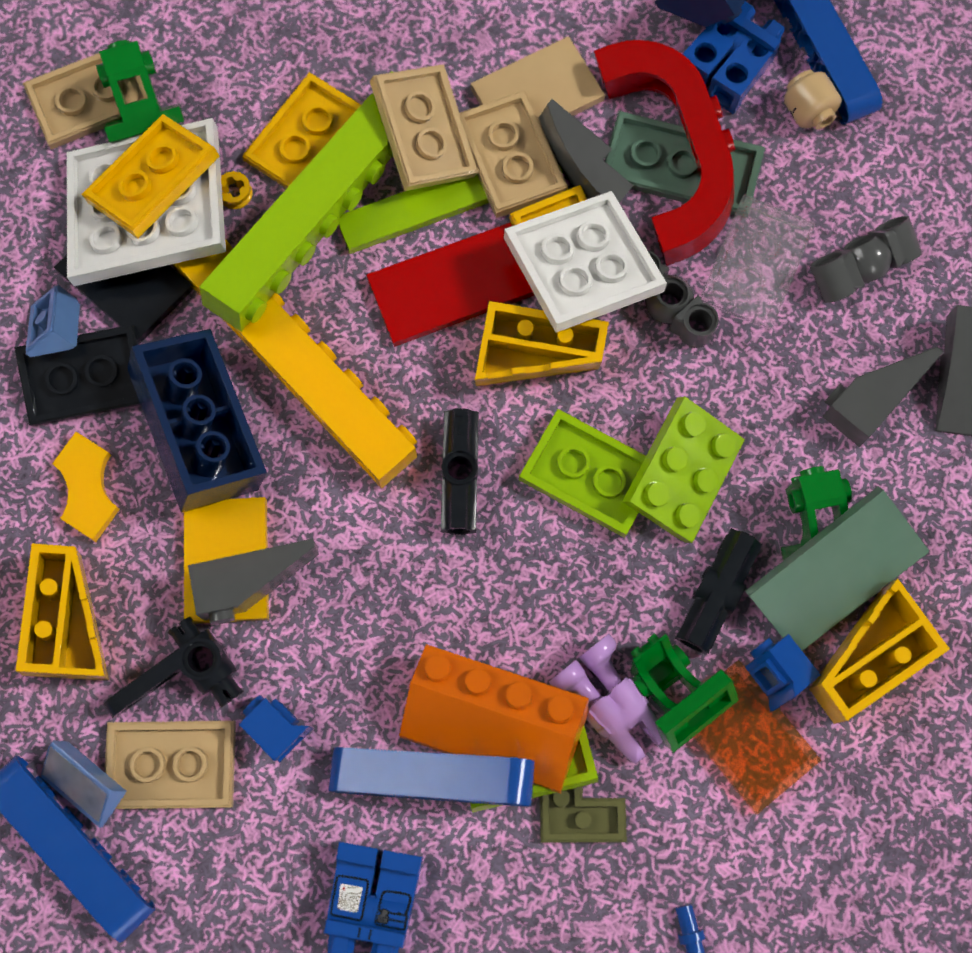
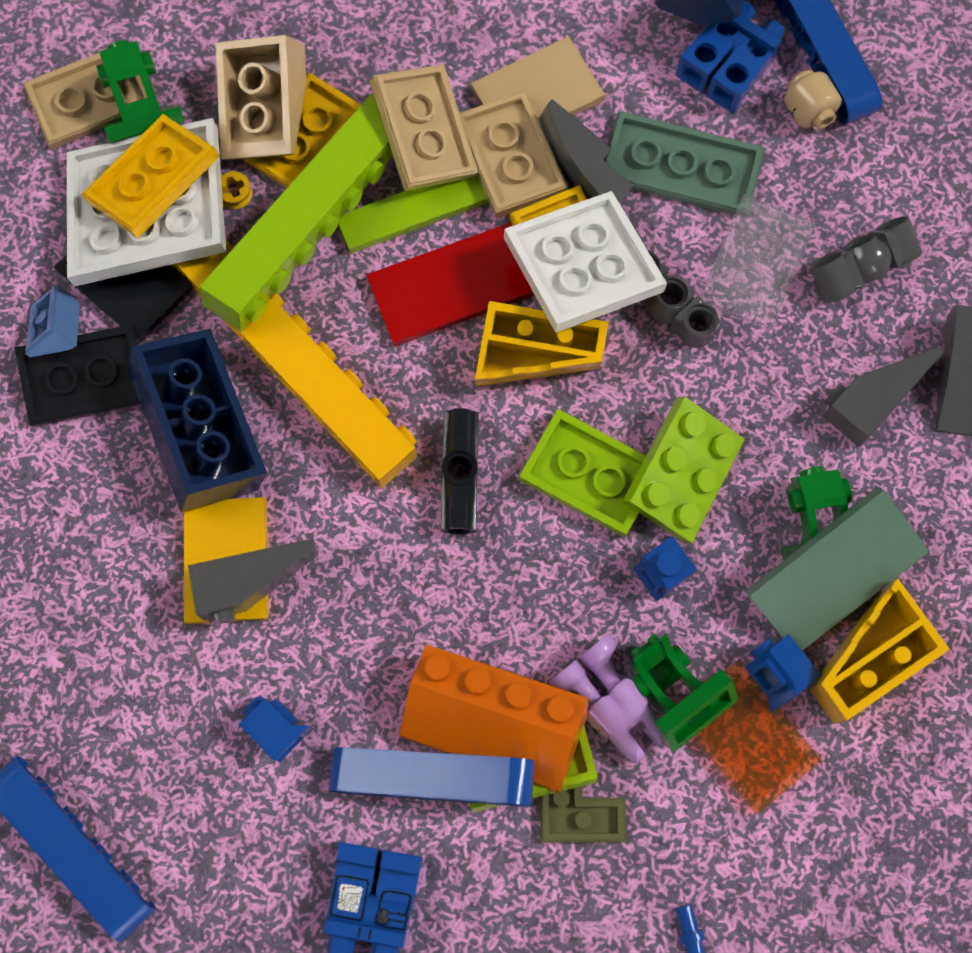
(58, 618): yellow wedge -> none
(81, 782): slope -> none
(83, 469): yellow tile -> none
(172, 763): tan tile -> none
(216, 679): black piece -> none
(260, 96): none -> tan slope
(662, 69): red arch -> none
(664, 568): none -> blue window
(719, 591): black piece -> none

